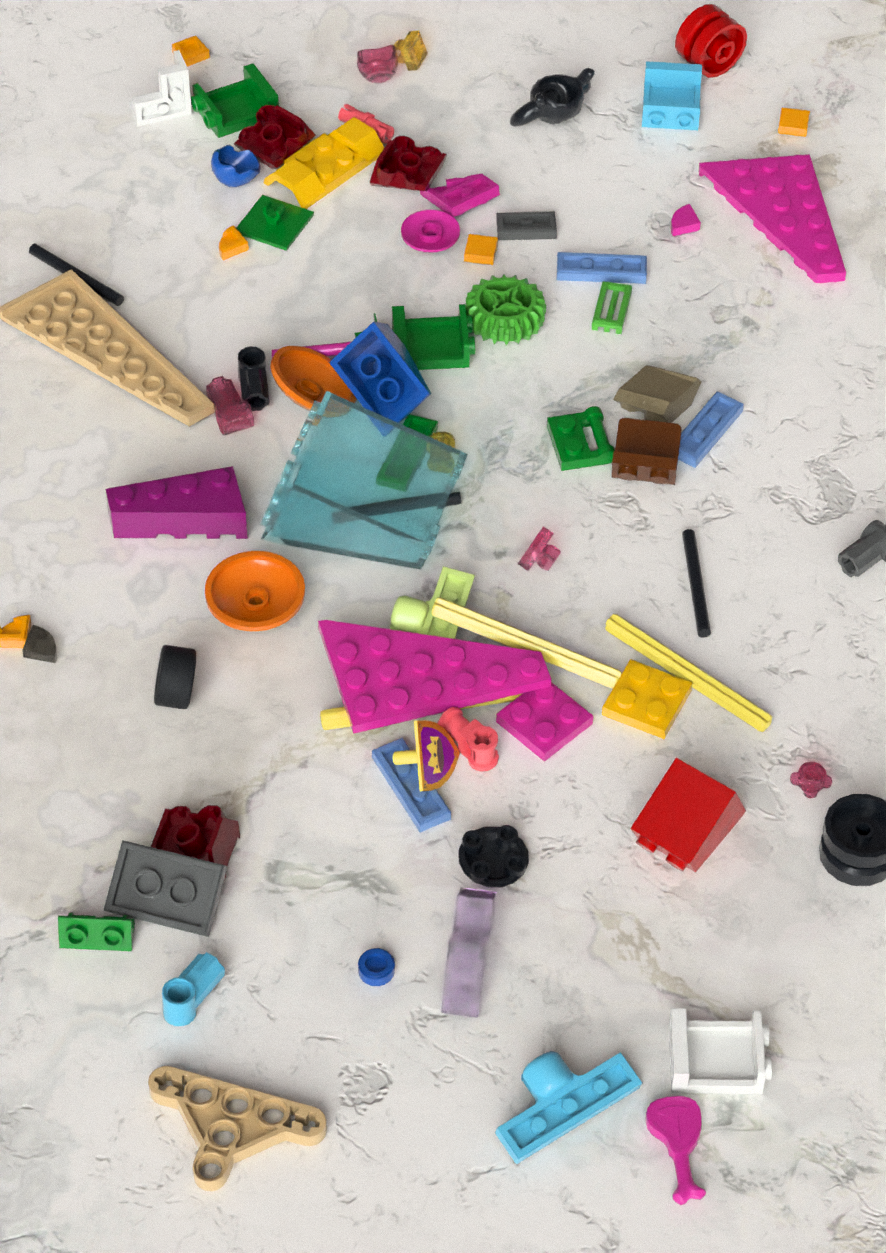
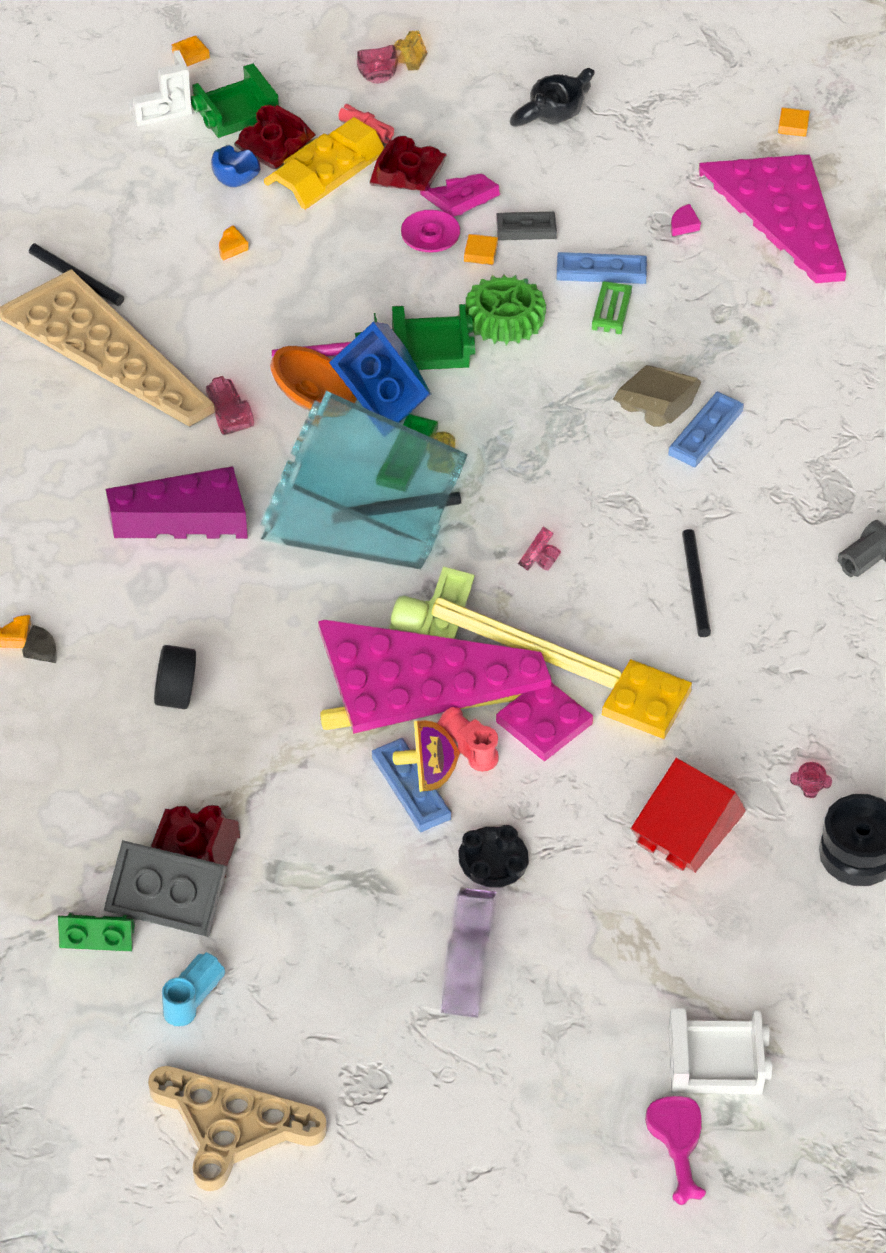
(253, 377): black piece -> none
(254, 591): orange dish -> none
(274, 222): green piece -> none
(376, 967): blue tile -> none
(563, 1101): medium azure plate -> none
(570, 441): green plate -> none
(646, 451): reddish brown bracket -> none
(672, 96): medium azure panel -> none
(688, 671): light yellow axle -> none
(711, 40): red wheel -> none

